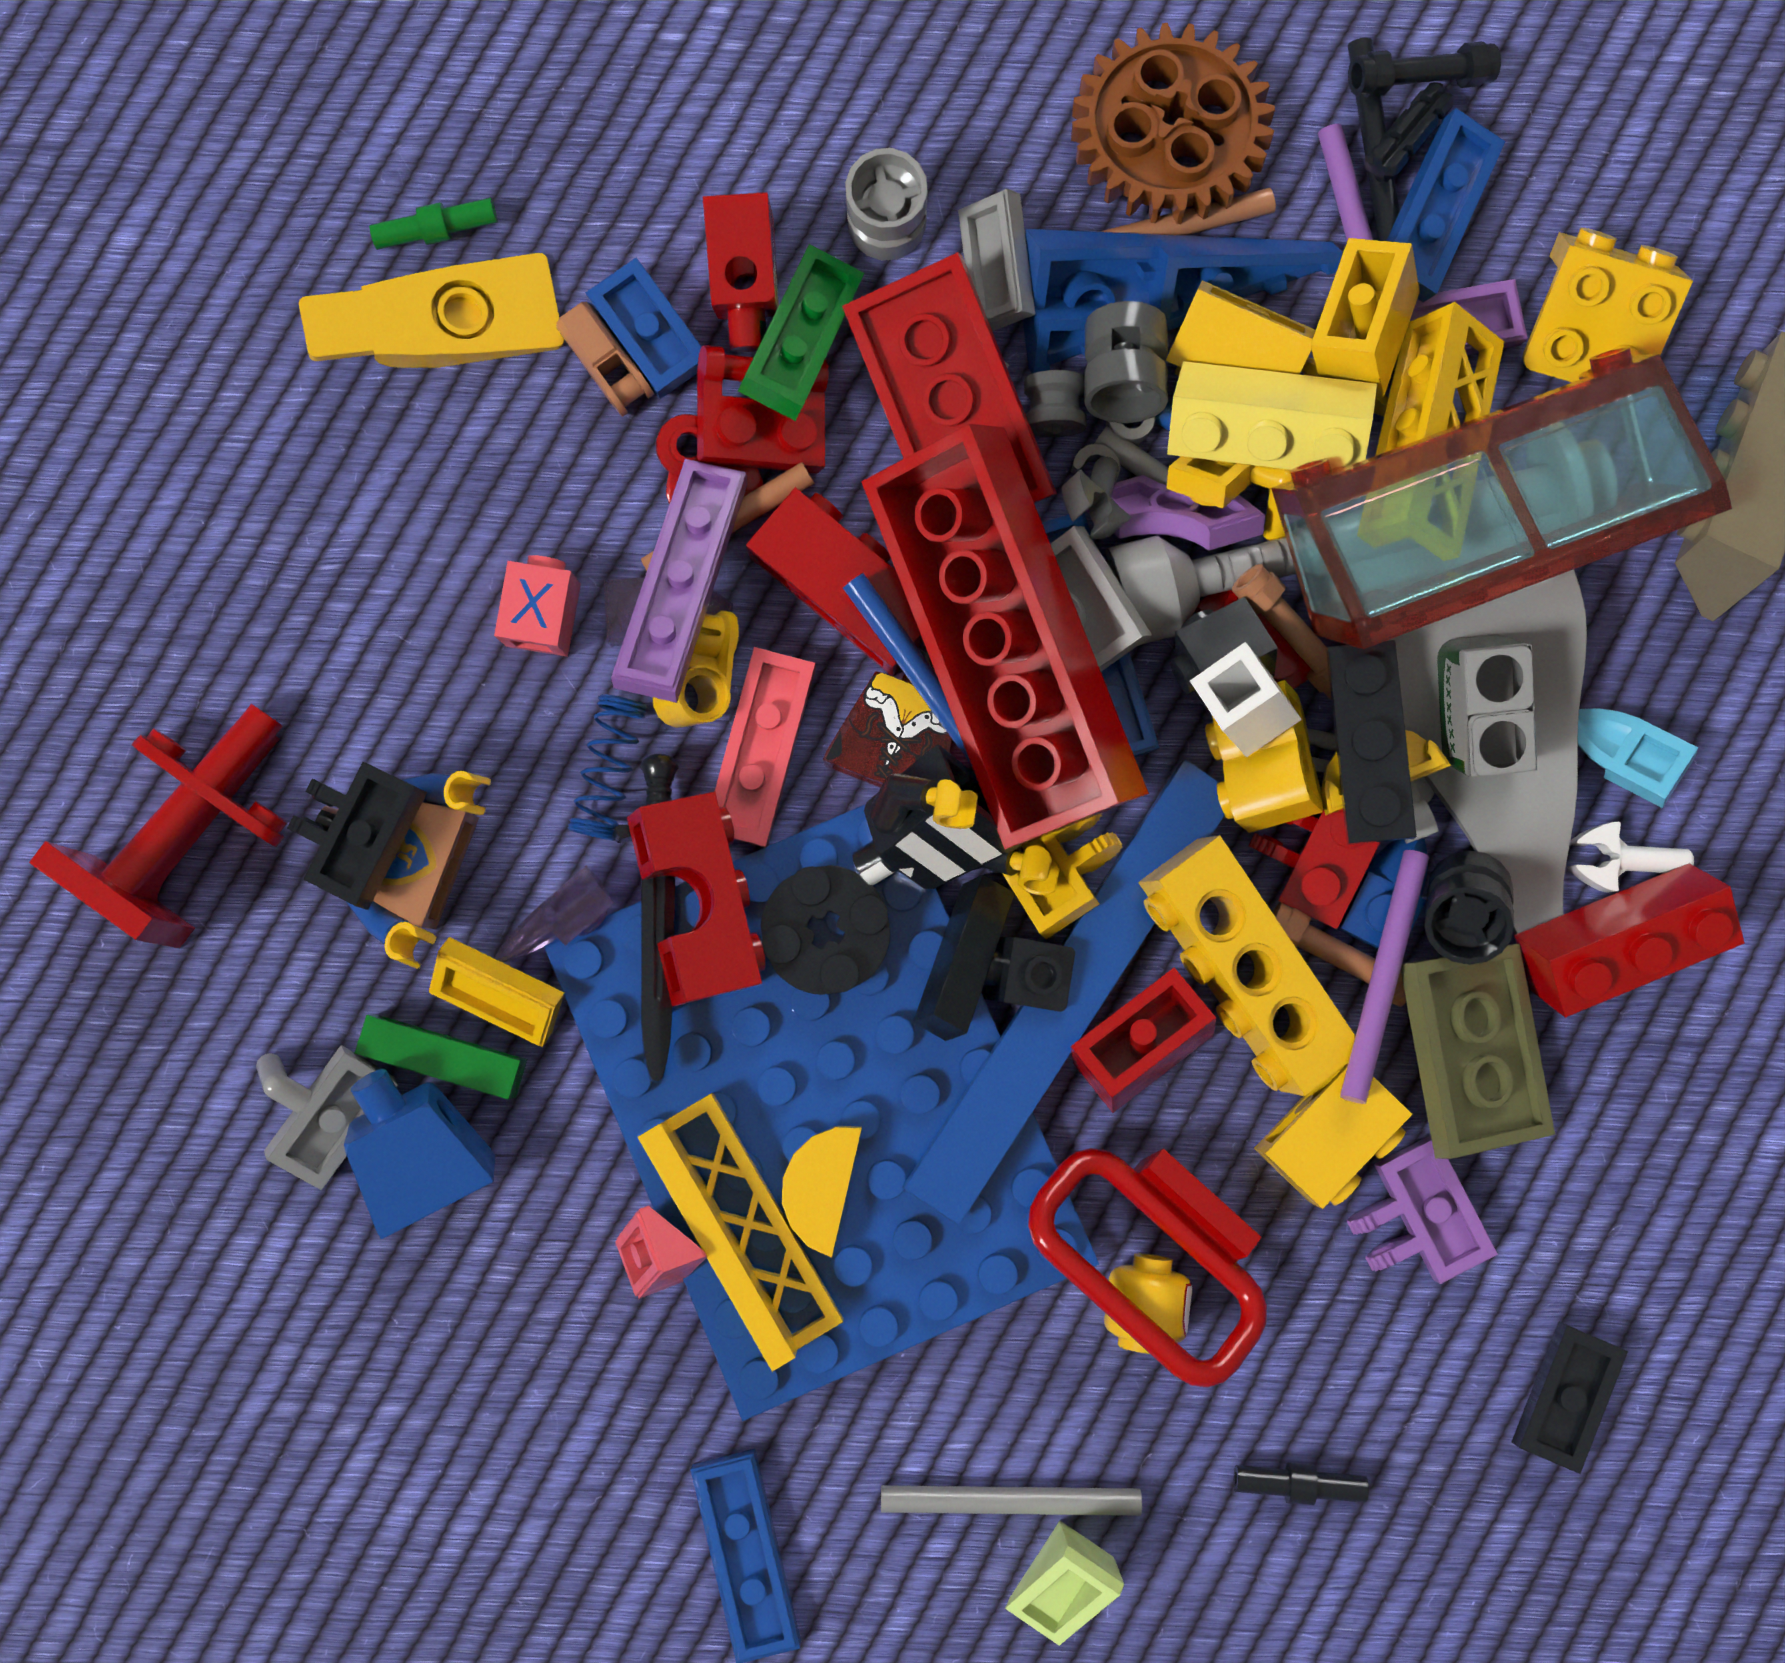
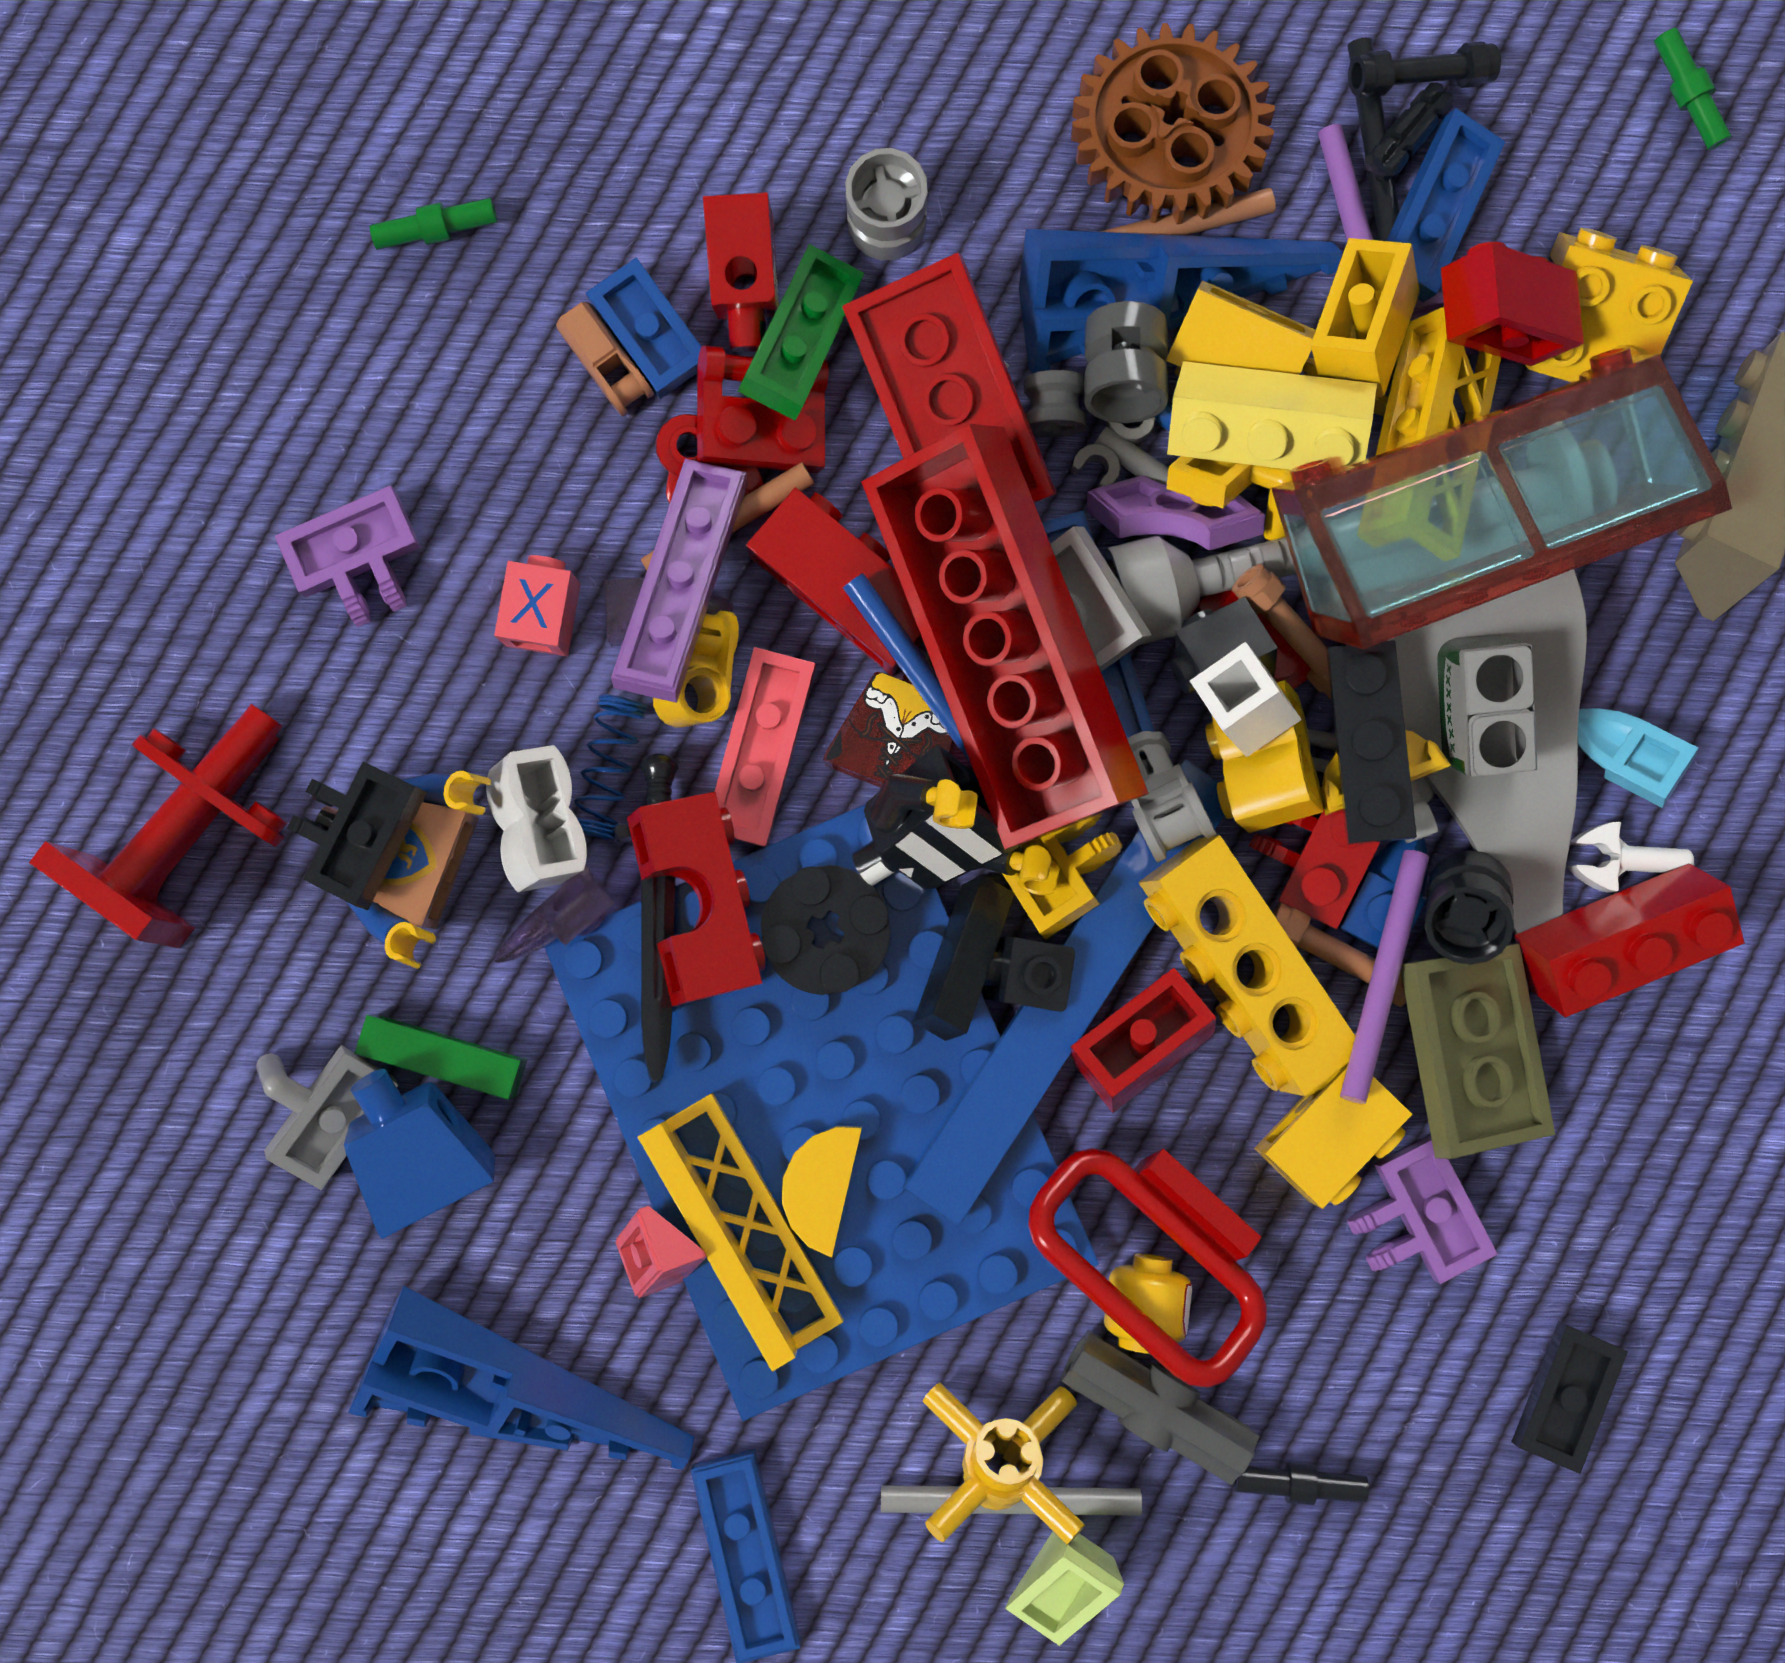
(347, 544): none -> medium lavender hinge
(439, 316): yellow piece -> none
(462, 1372): none -> blue wedge
(495, 992): yellow tile -> none
(531, 805): none -> white brick
(998, 257): light grey tile -> none
(1020, 1448): none -> yellow bar
(1095, 495): dark grey bar -> none
(1160, 1407): none -> dark grey piece
(1172, 808): none -> light grey connector
(1511, 304): none -> red brick
(1692, 89): none -> green bar

